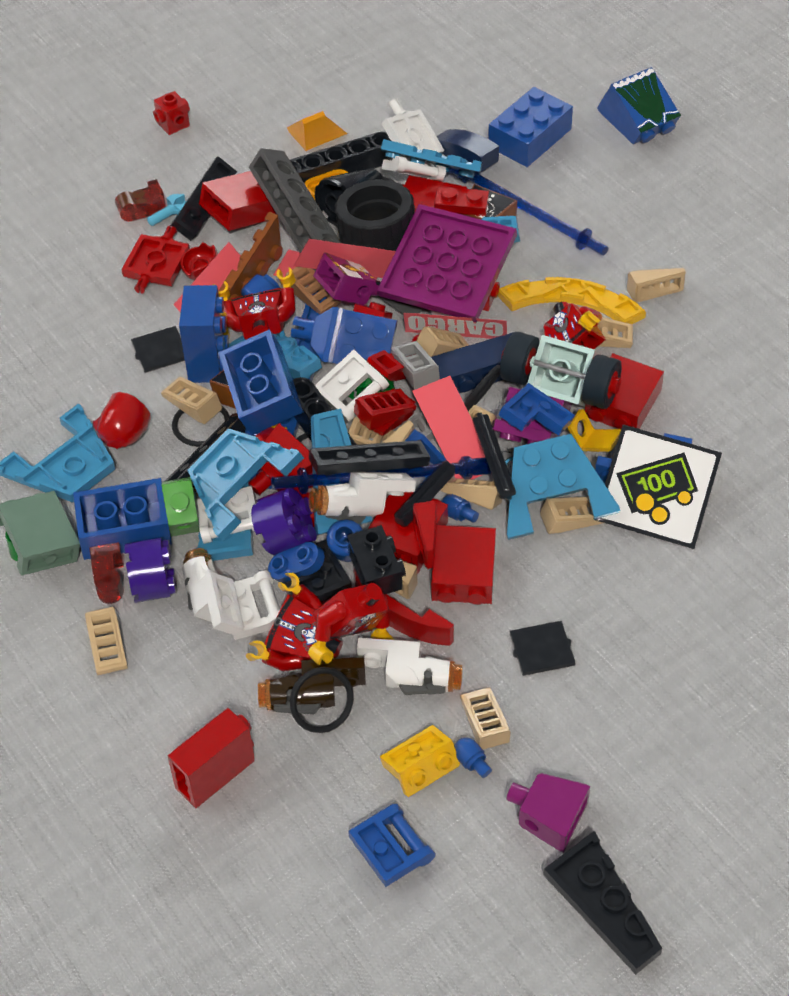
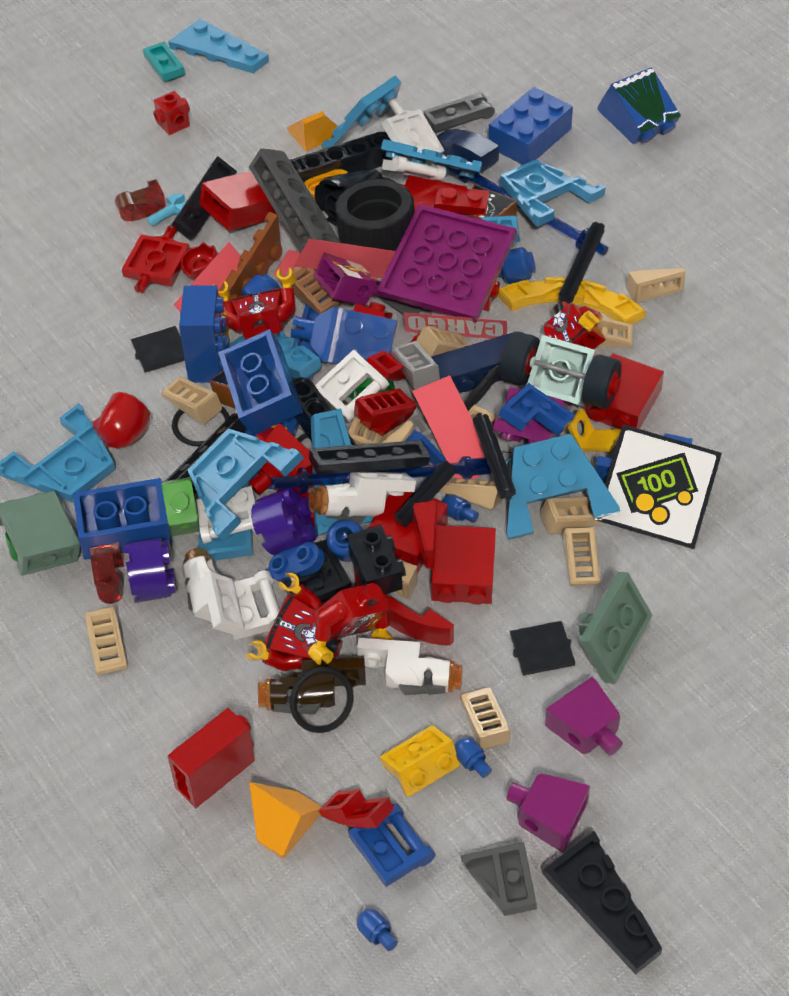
(163, 61): none -> teal plate
(219, 46): none -> dark azure wing
(281, 816): none -> light orange slope
(353, 810): none -> red slope
(373, 103): none -> dark azure wing
(376, 929): none -> blue cylinder
(459, 112): none -> dark grey plate
(504, 877): none -> dark grey wing
(518, 266): none -> blue head
(540, 182): none -> dark azure wing
(581, 262): none -> black axle
(581, 535): none -> tan slope
(585, 719): none -> magenta torso
(615, 627): none -> sand green plate

